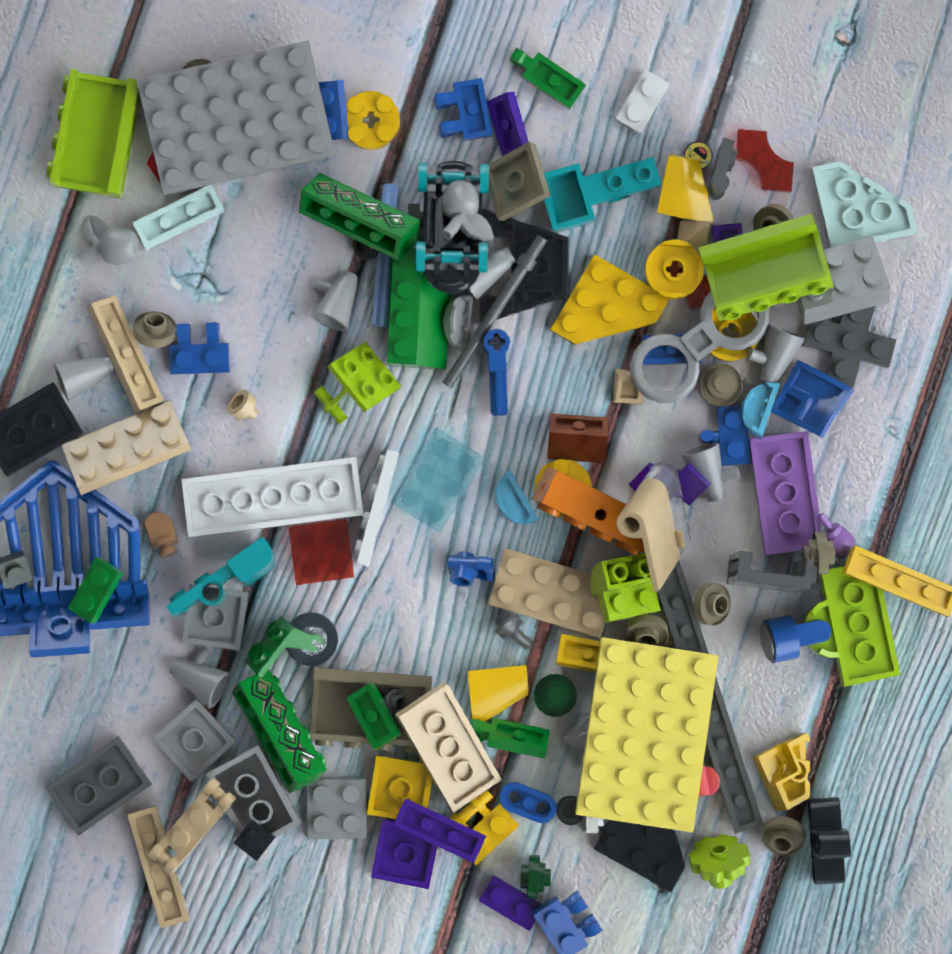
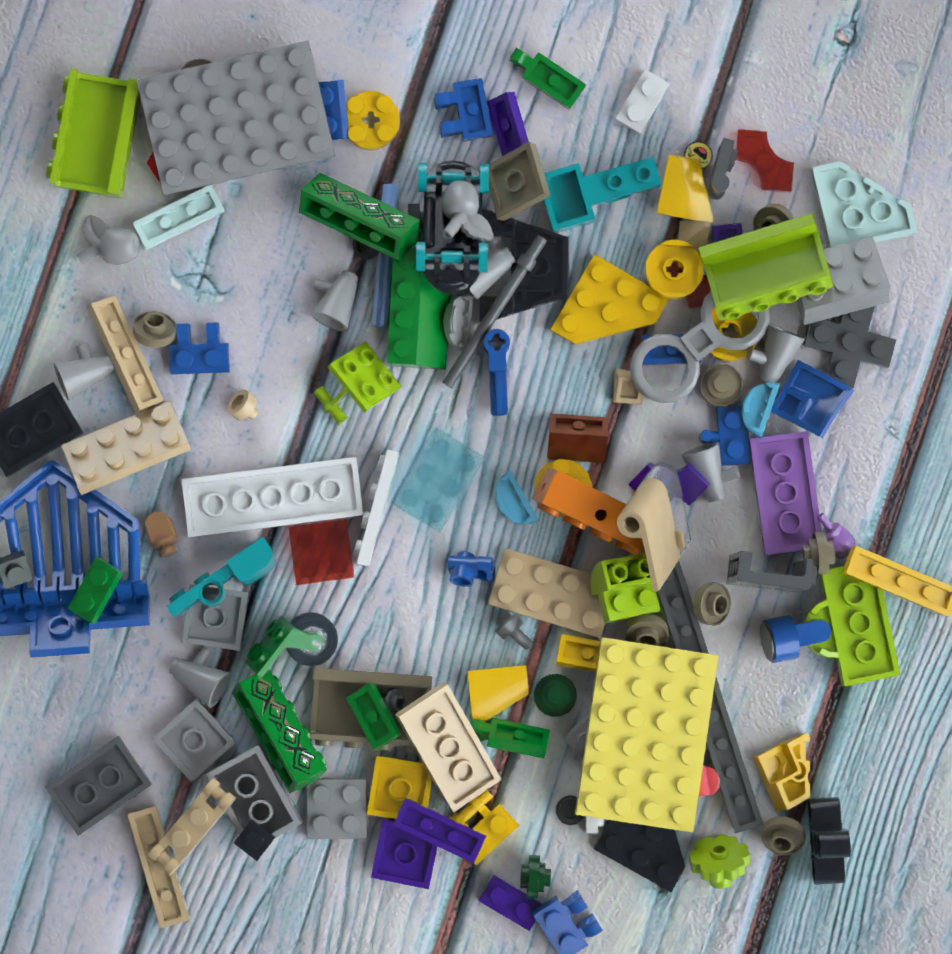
(527, 803): blue plate -> none

